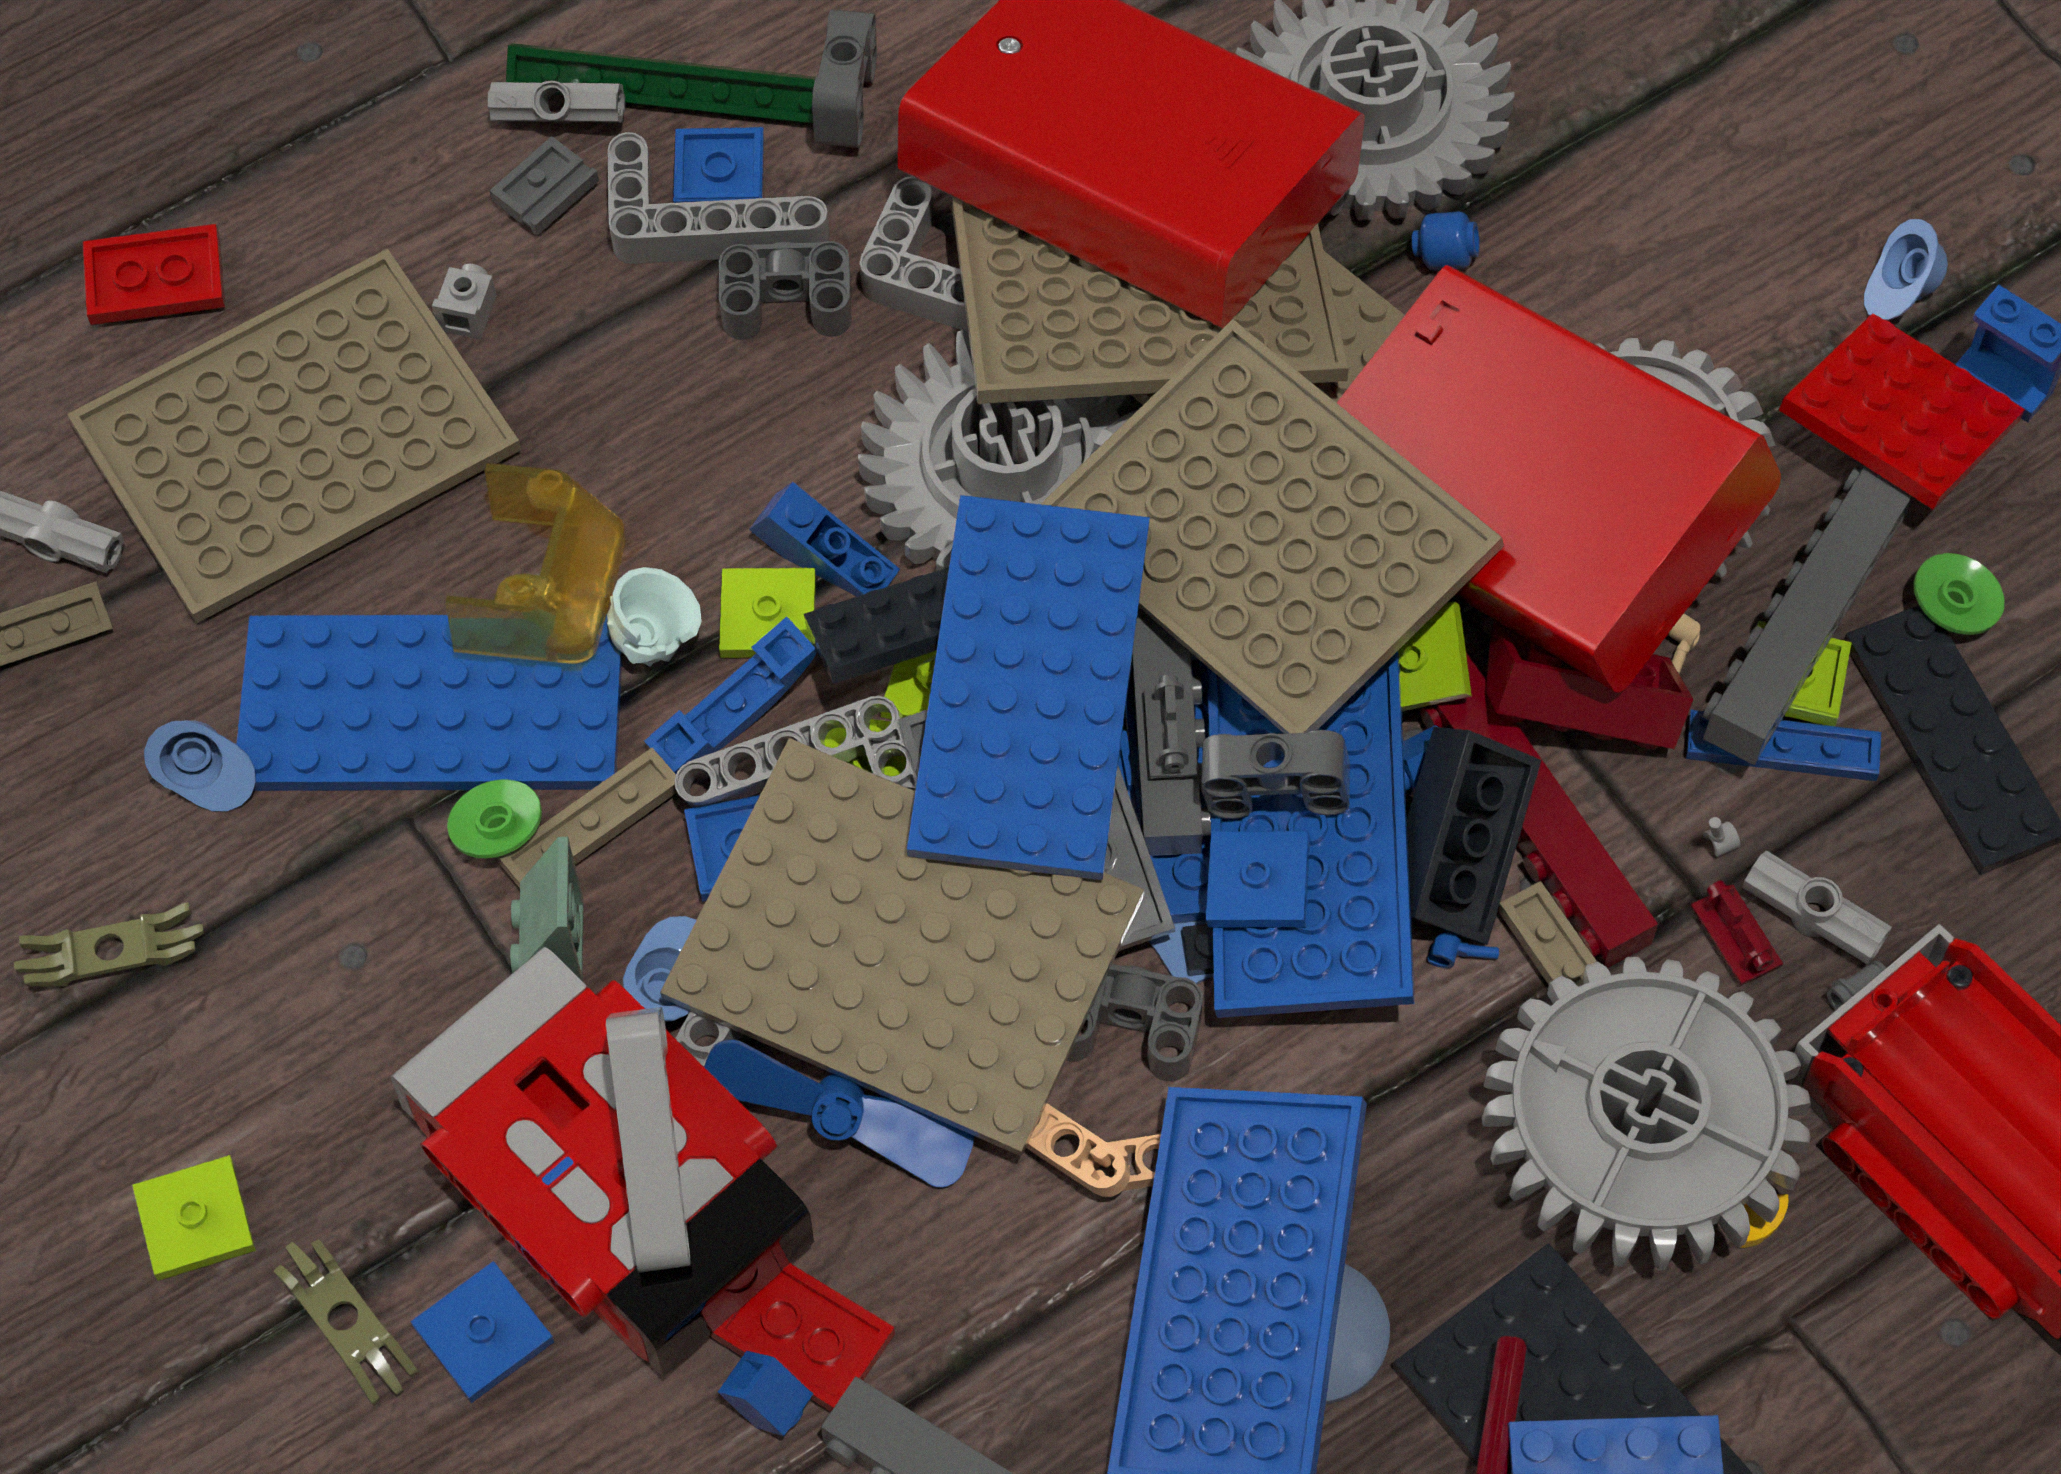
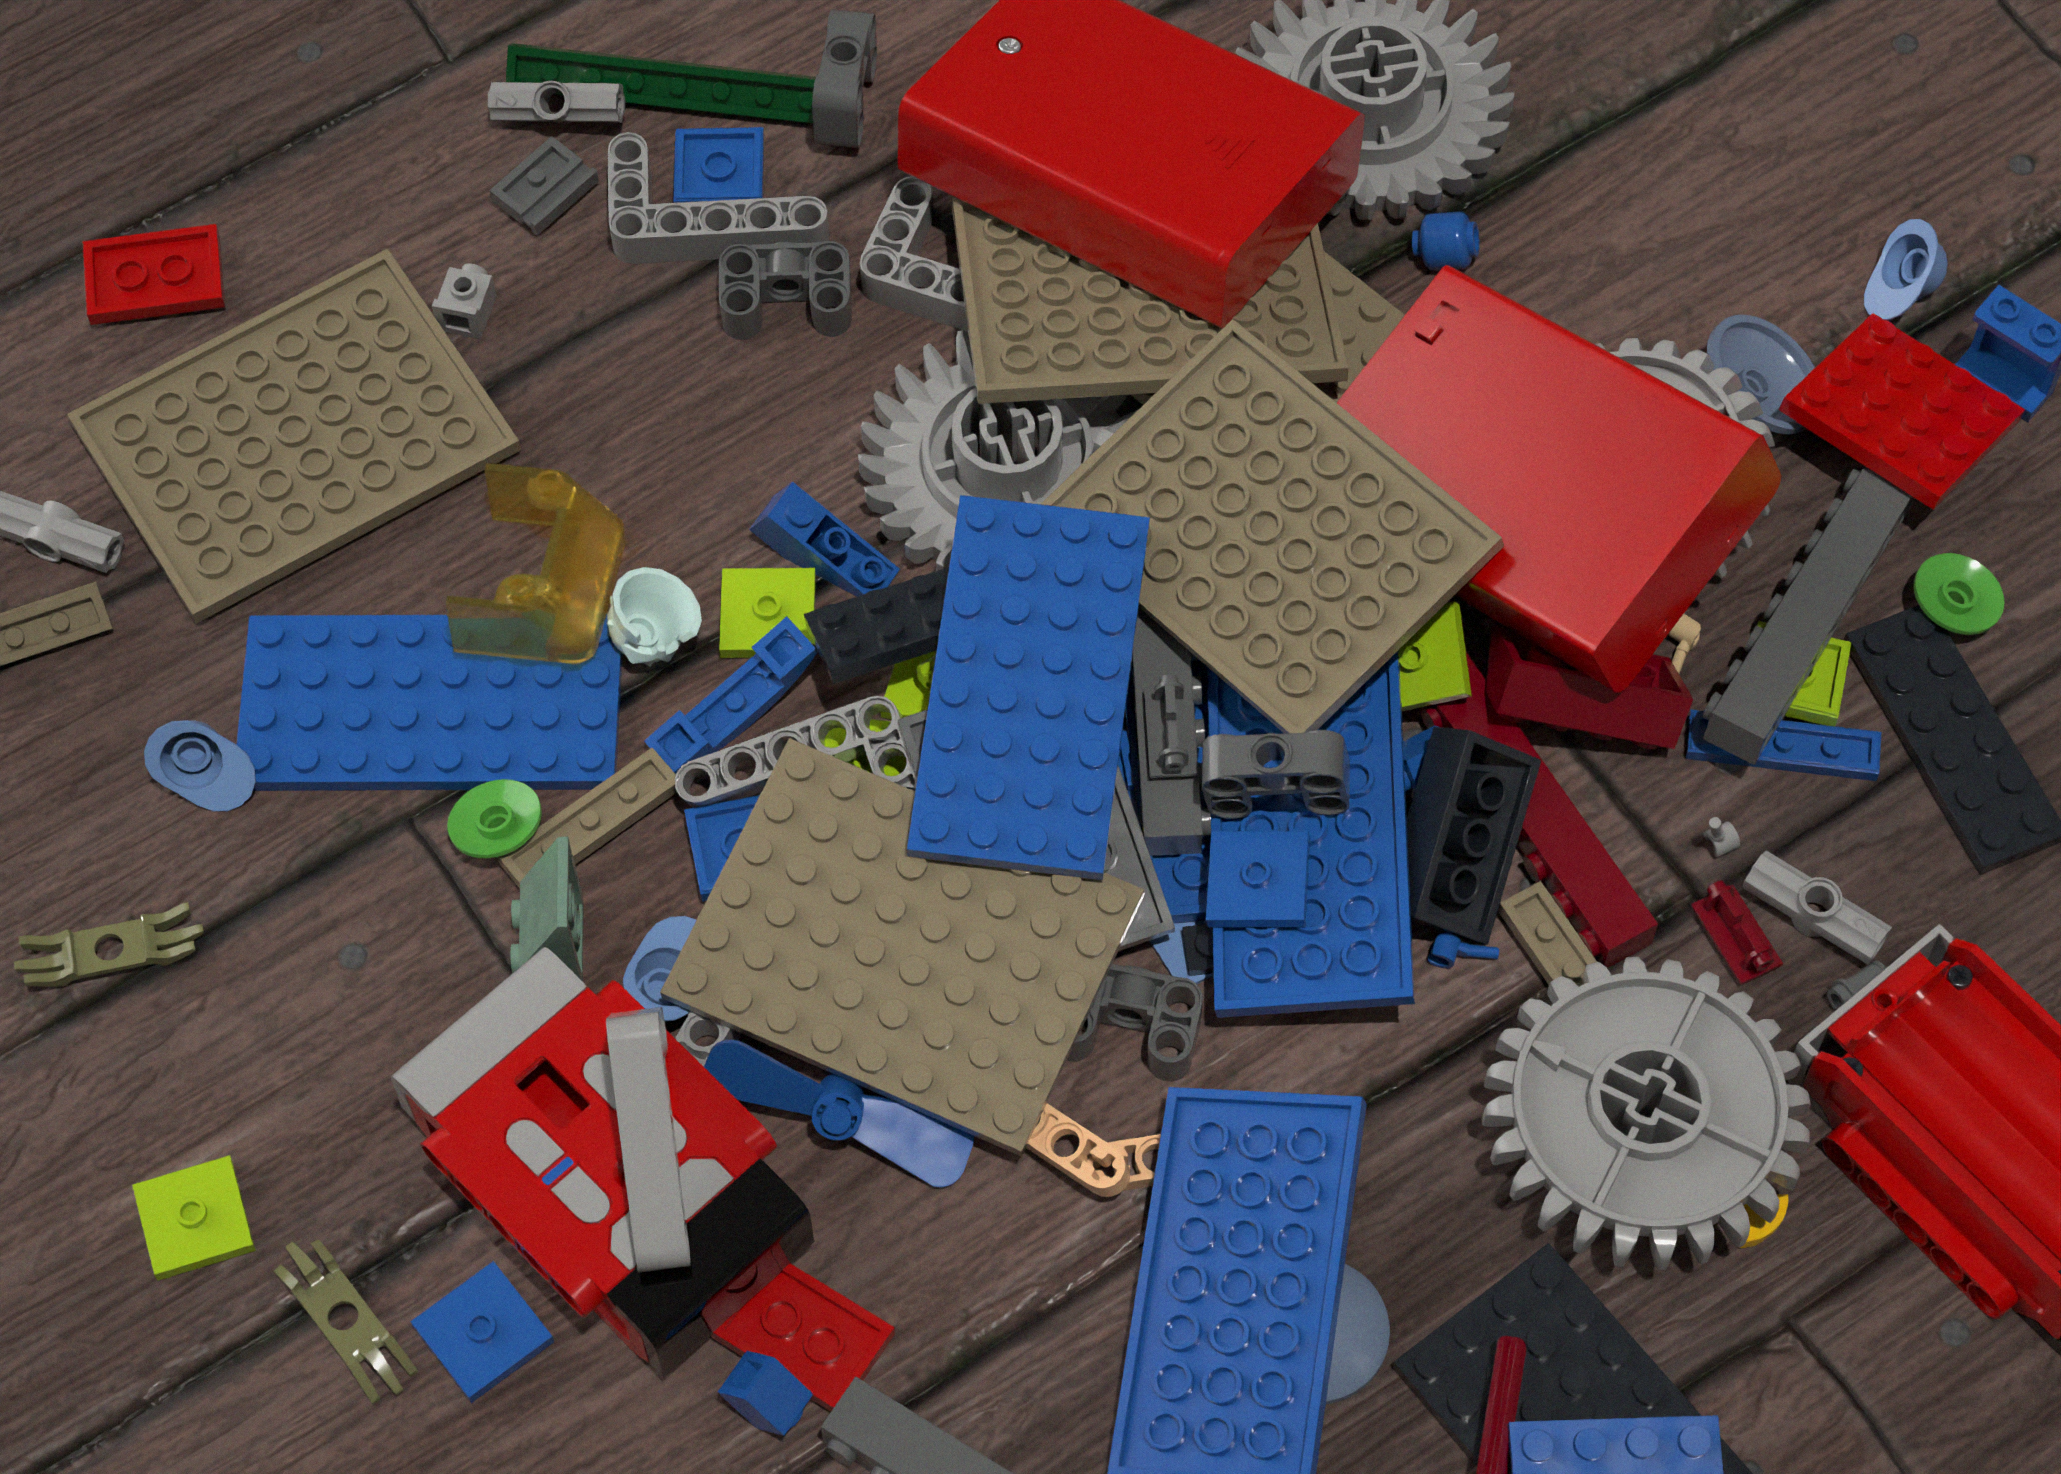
(1766, 364): none -> sand blue dish

